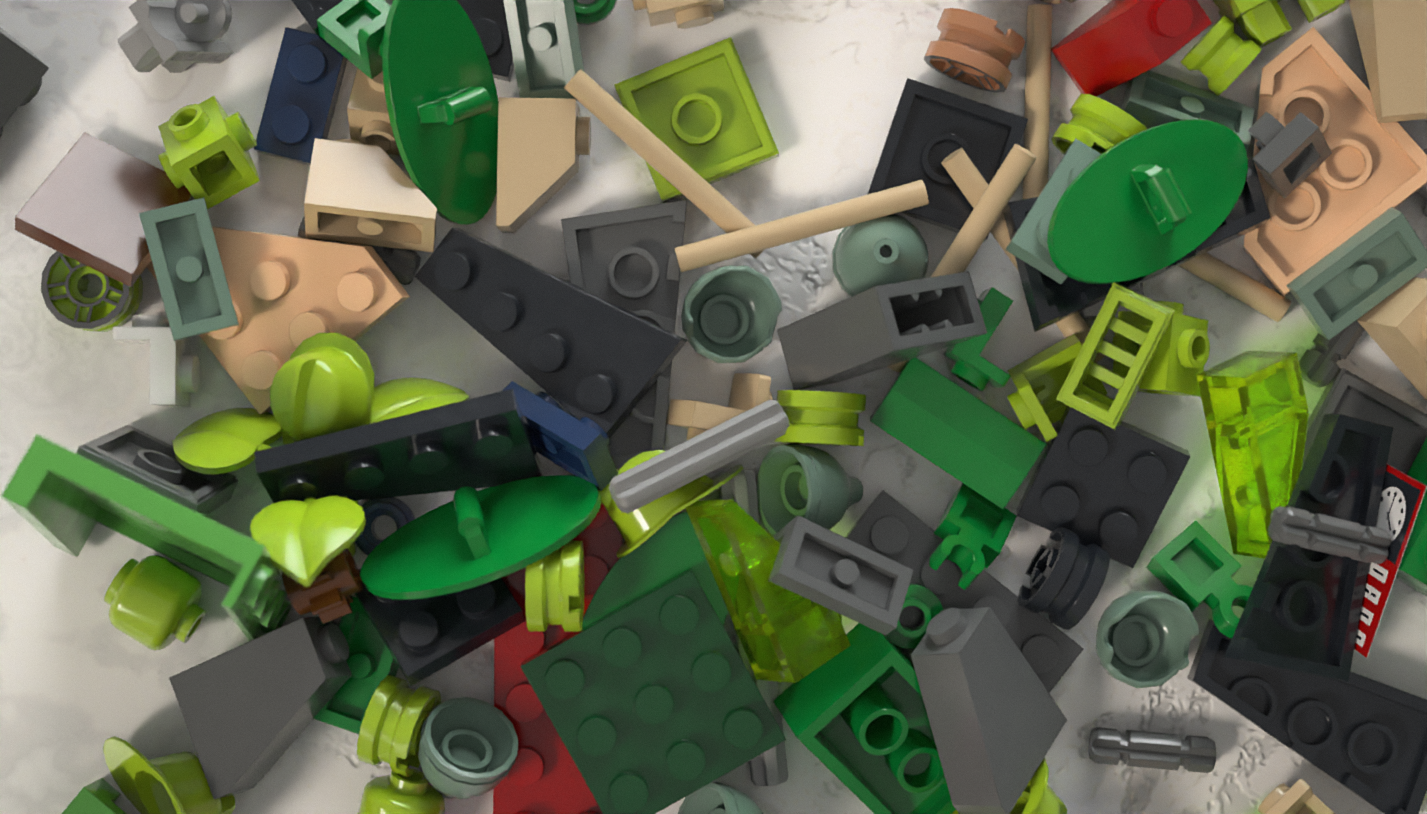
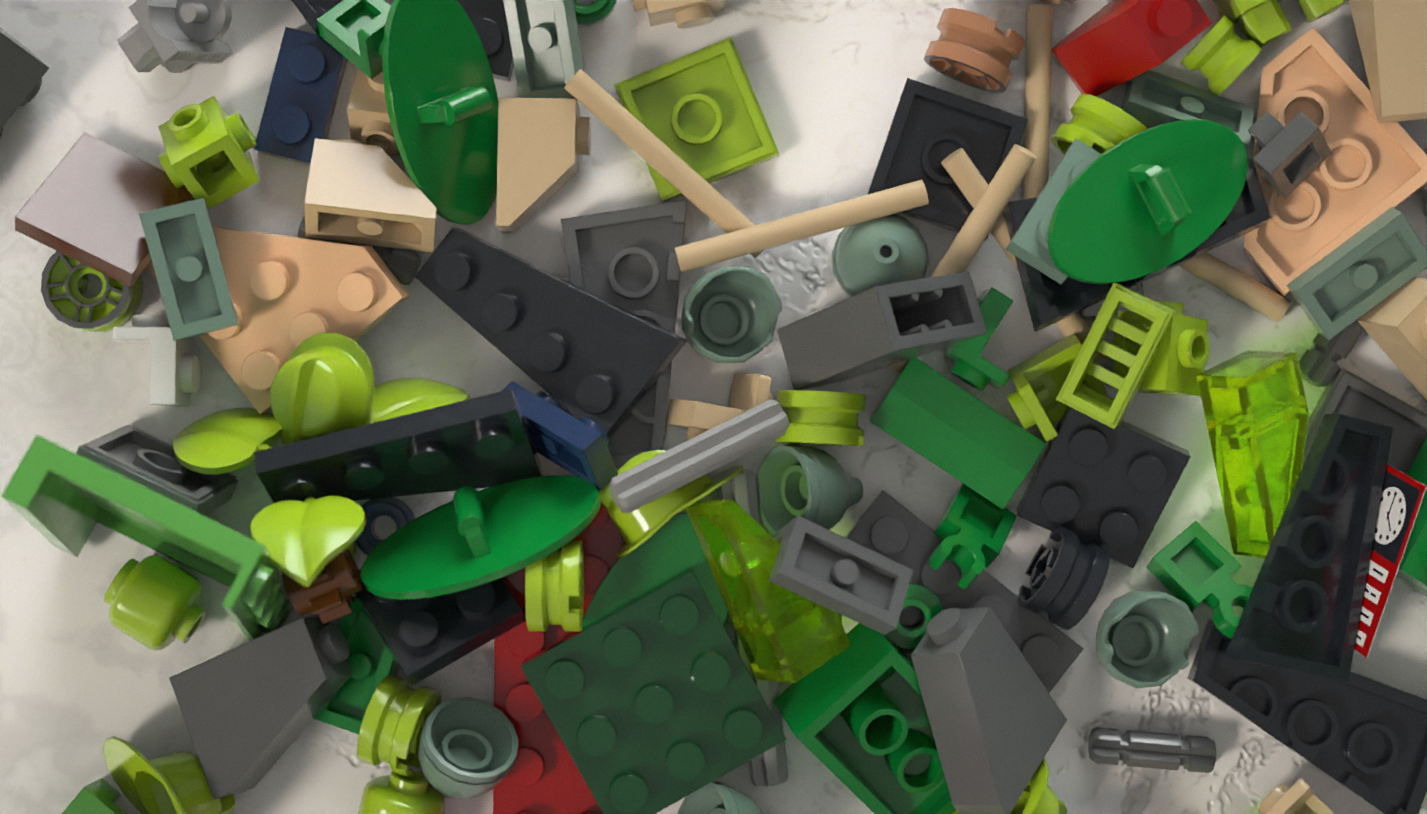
(1329, 535): dark grey axle -> none

